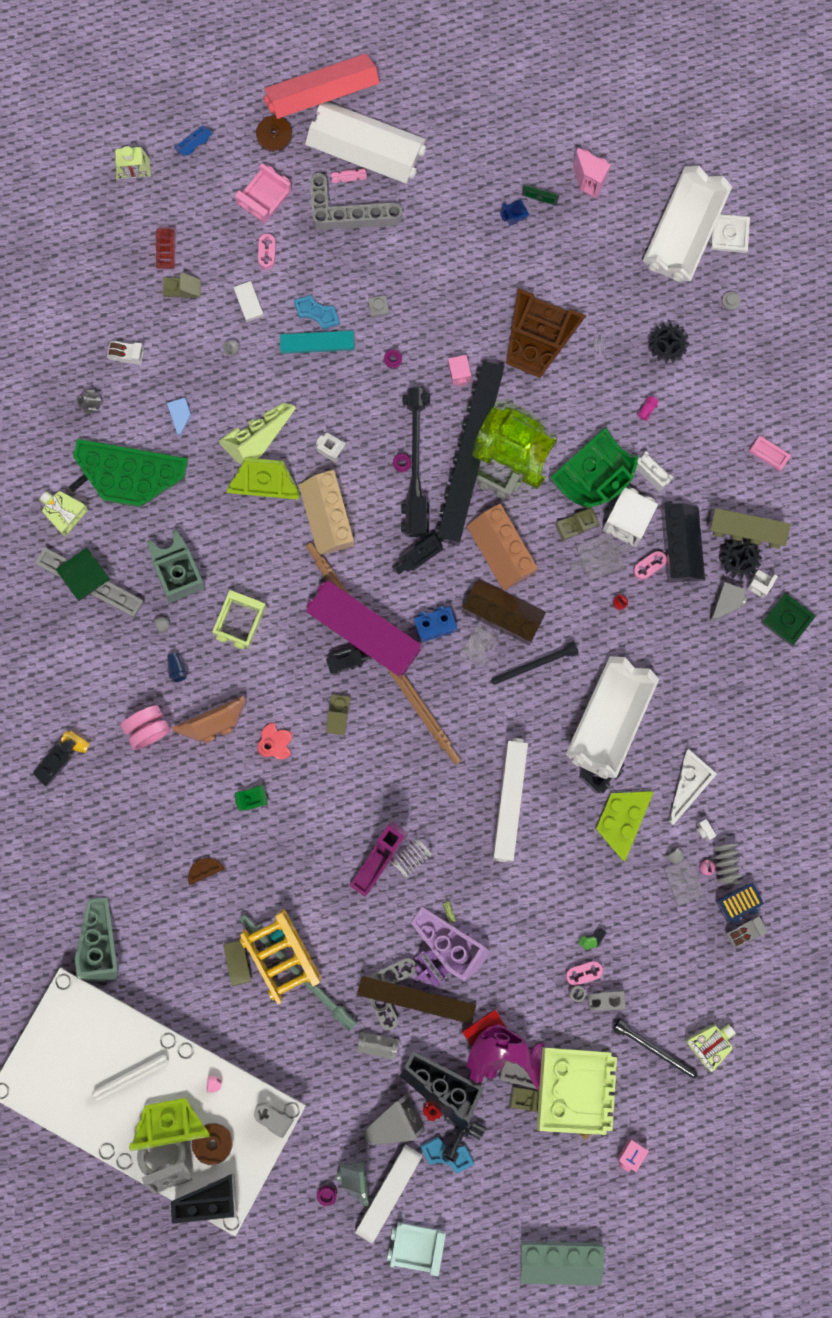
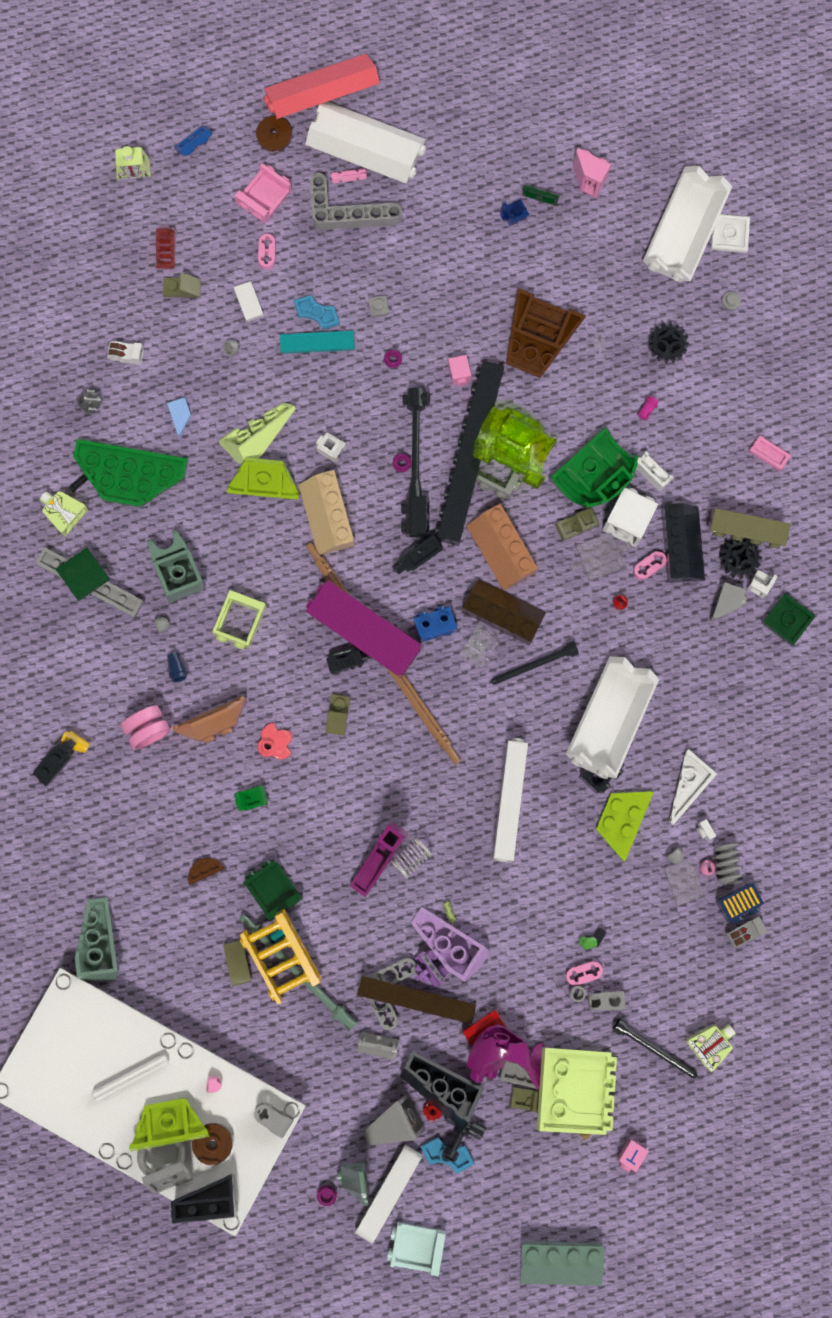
(272, 889): none -> dark green panel

